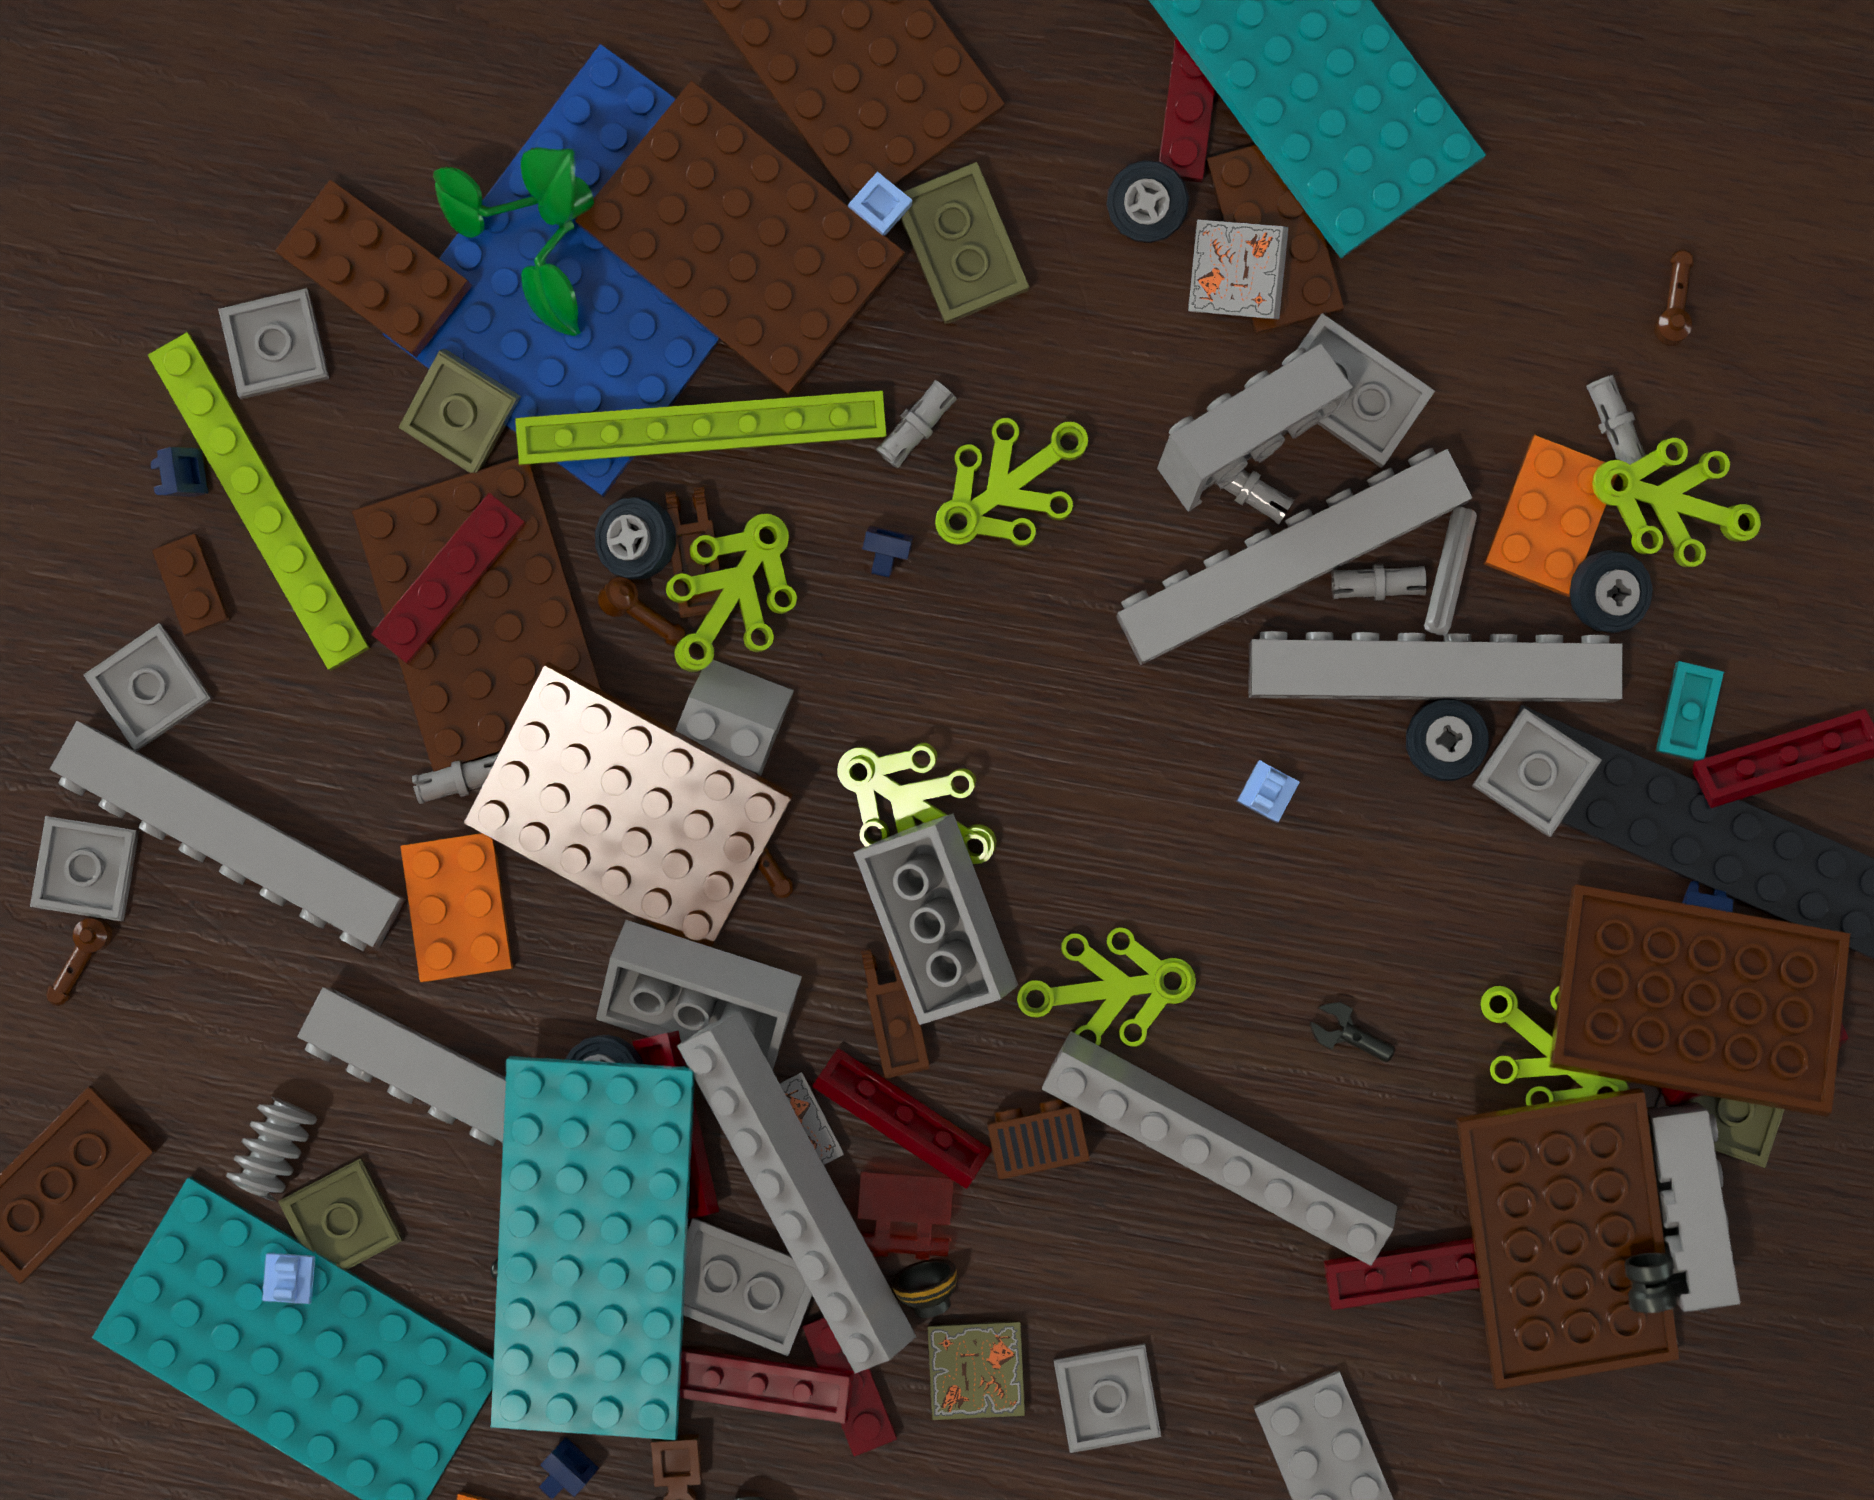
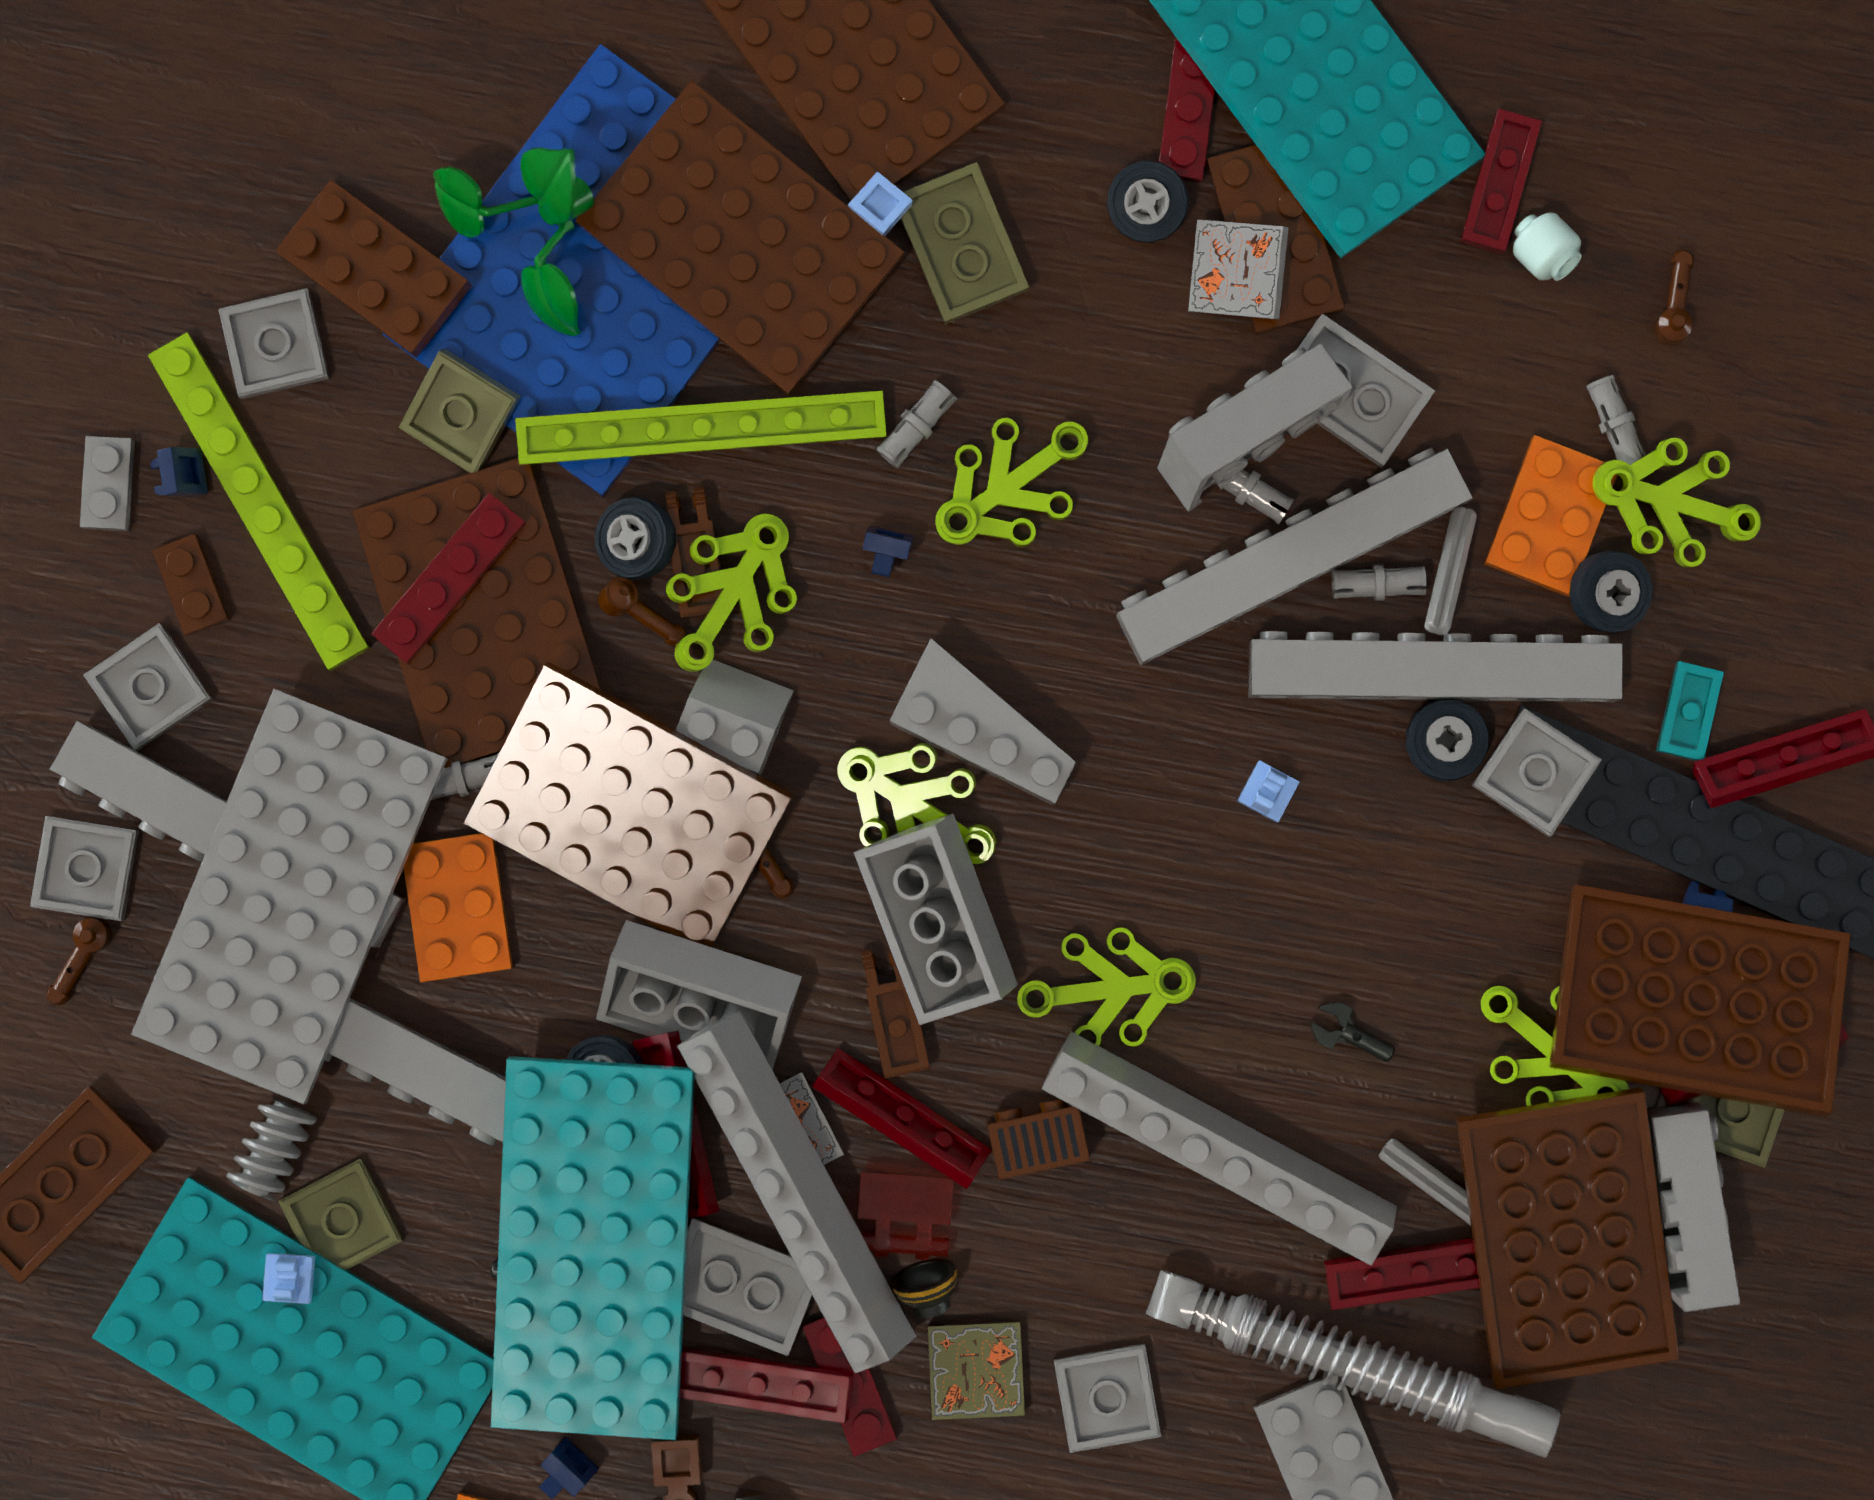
(107, 483): none -> light grey plate
(289, 896): none -> light grey plate
(971, 722): none -> light grey wedge
(1426, 1178): none -> light grey axle
(1455, 1401): none -> light grey piece
(1500, 181): none -> dark red plate
(1547, 246): none -> light aqua head
(1650, 1282): pearl dark grey wheel -> none

